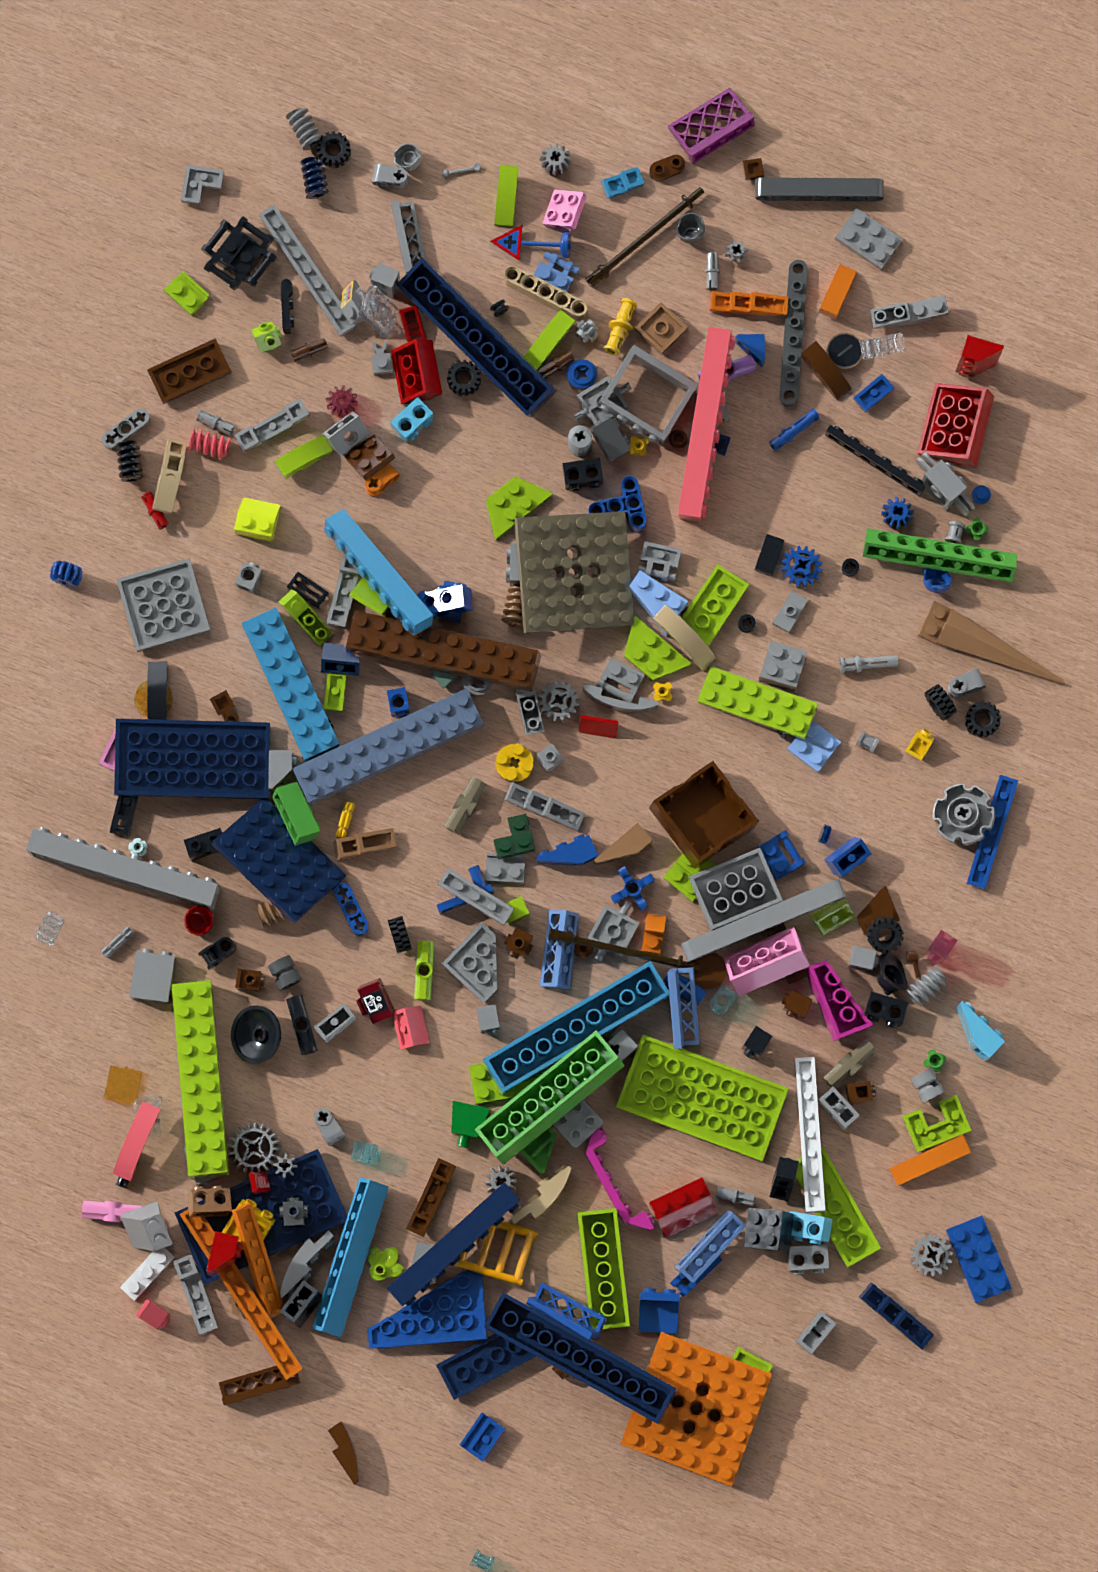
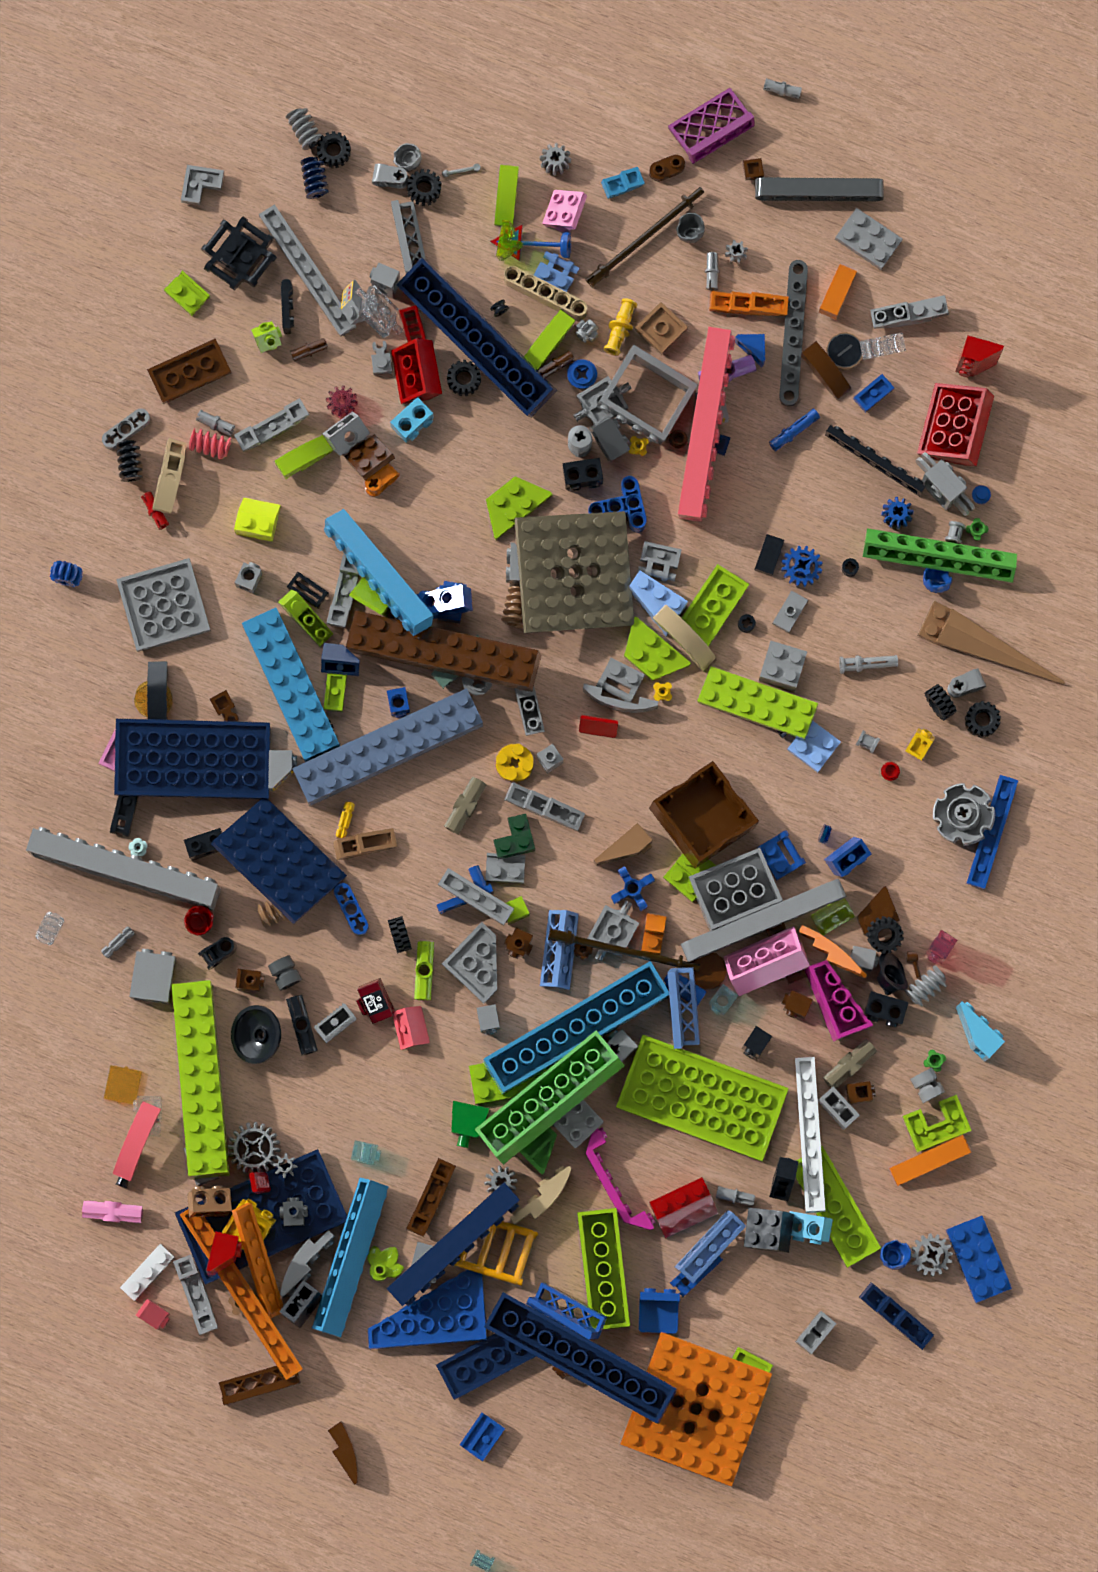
(147, 1227): light grey slope -> none
(296, 813): bright green brick -> none
(330, 1129): light grey piece -> none
(419, 196): none -> black tyre
(506, 246): none -> clear neon green slope
(563, 708): light grey gear -> none
(575, 853): blue slope -> none
(782, 88): none -> light grey pin
(807, 1253): light grey brick -> none
(836, 955): none -> orange slope
(890, 771): none -> red plate
(895, 1255): none -> blue hair

